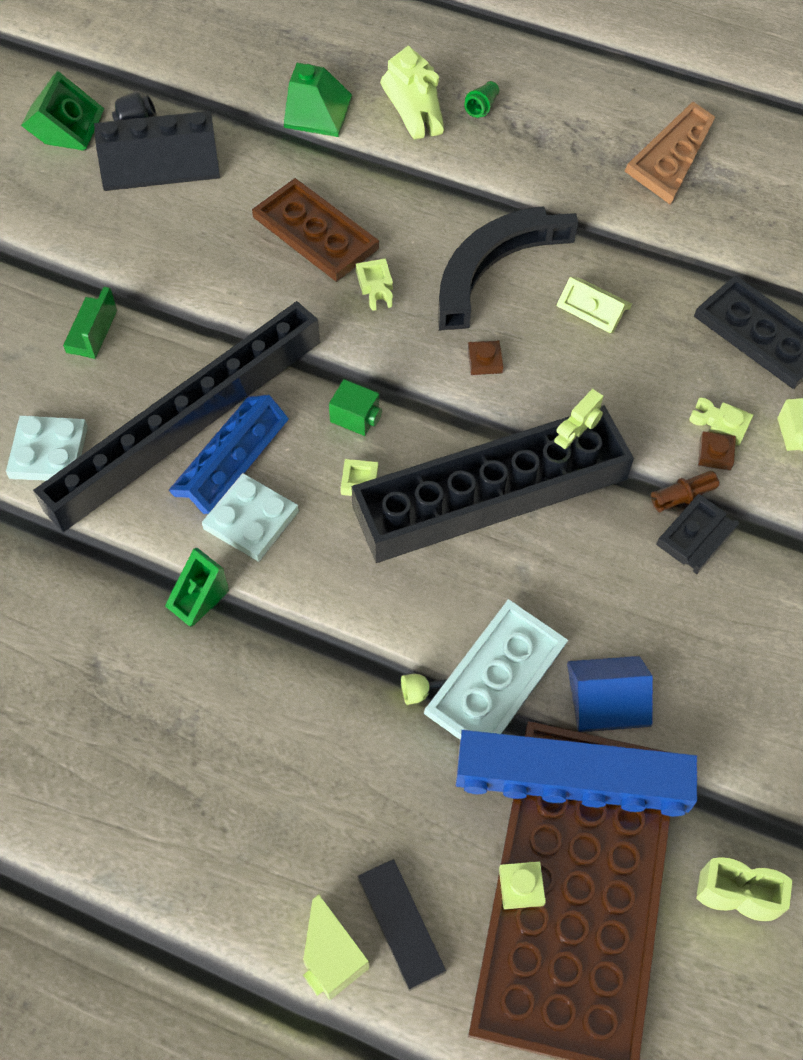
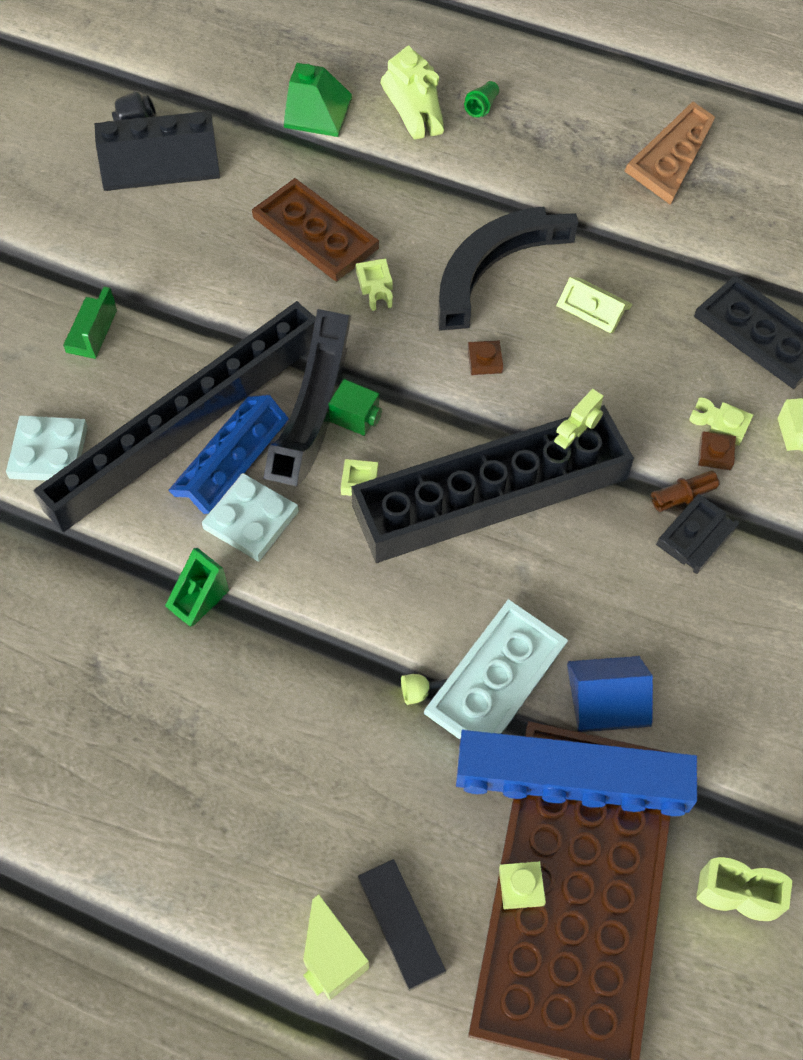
(63, 115): green slope -> none
(300, 442): none -> black arch

